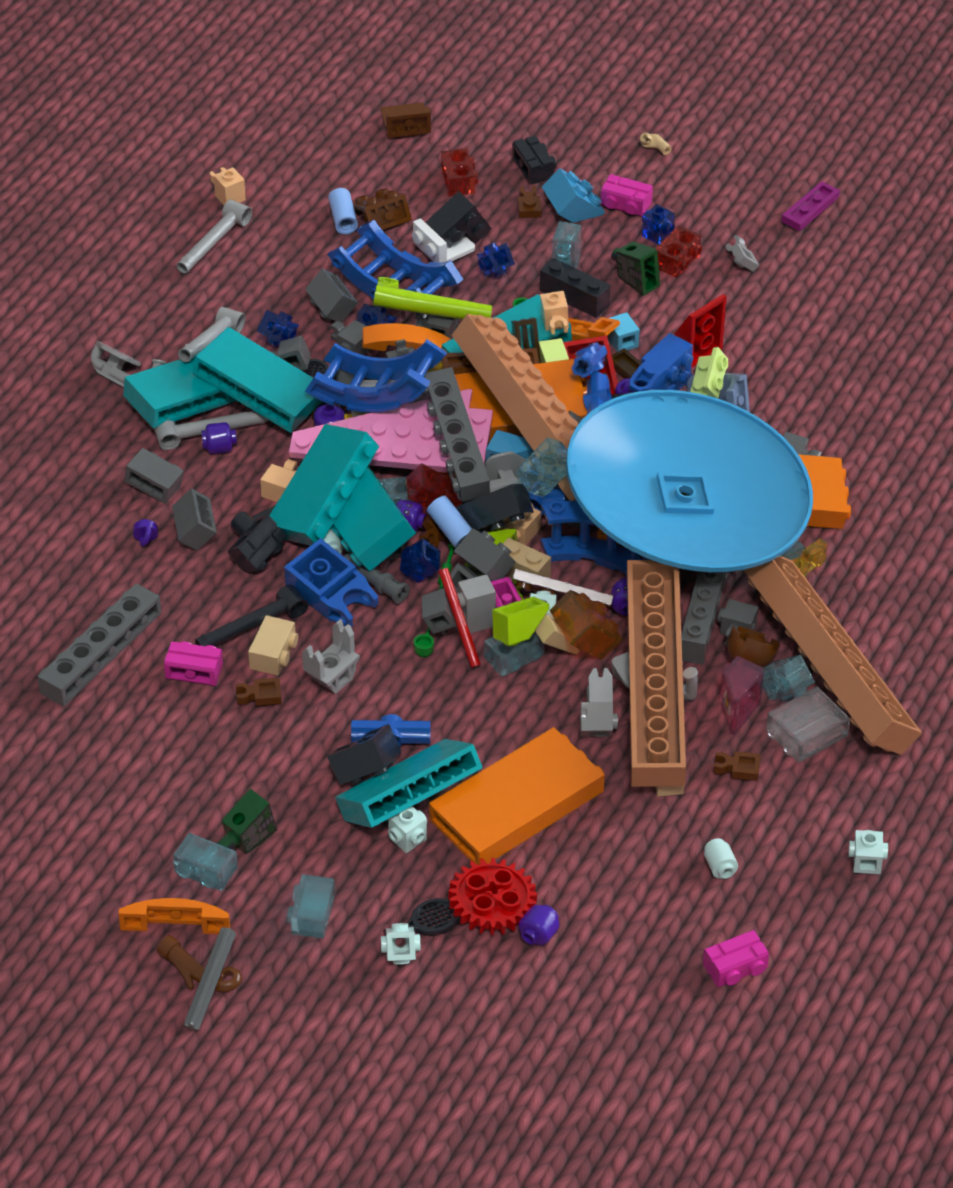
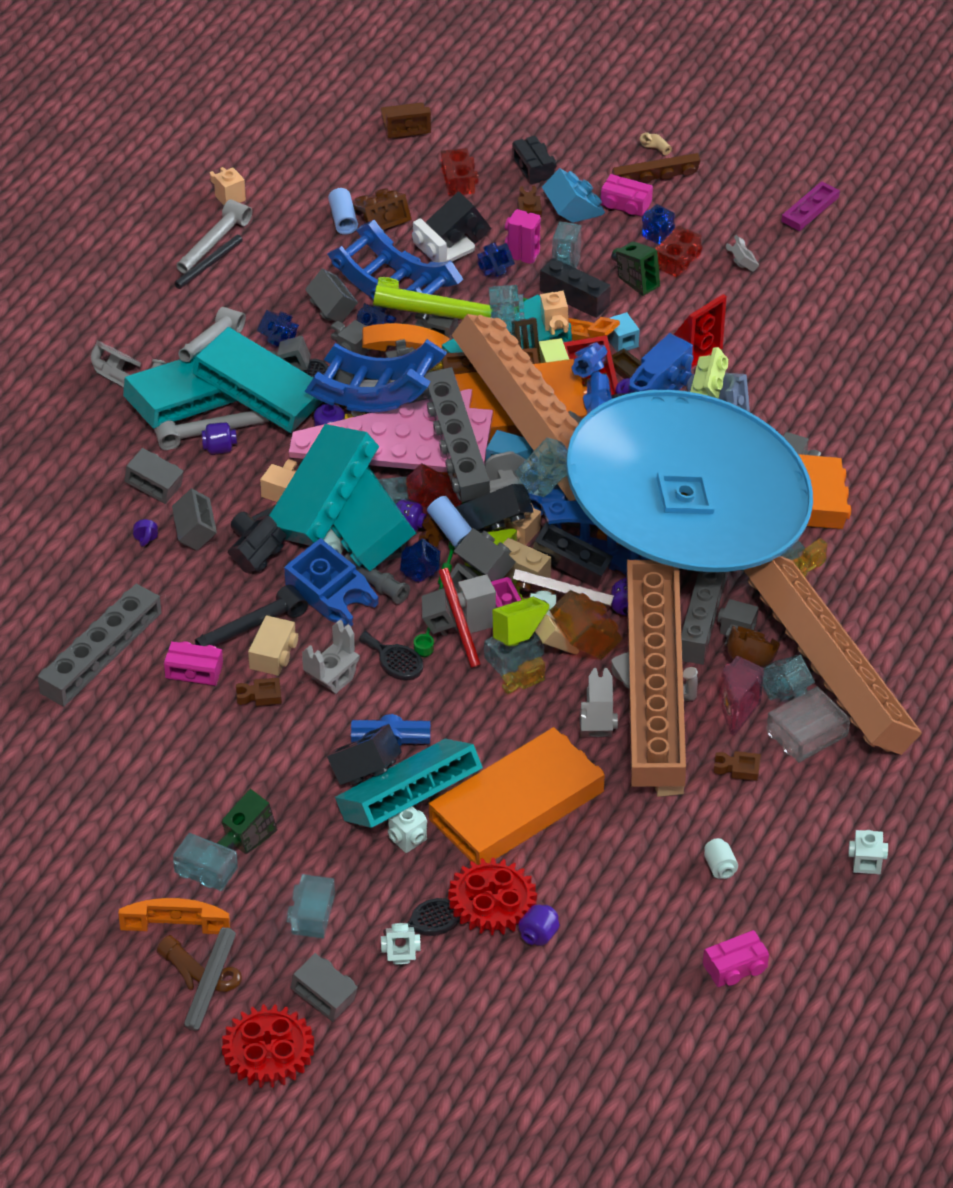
(207, 262): none -> black piece
(268, 1046): none -> red gear
(324, 987): none -> dark grey brick
(385, 650): none -> black piece
(506, 304): none -> clear light blue brick
(523, 235): none -> dark pink brick
(528, 674): none -> clear yellow plate
(573, 555): none -> black brick
(658, 169): none -> reddish brown plate

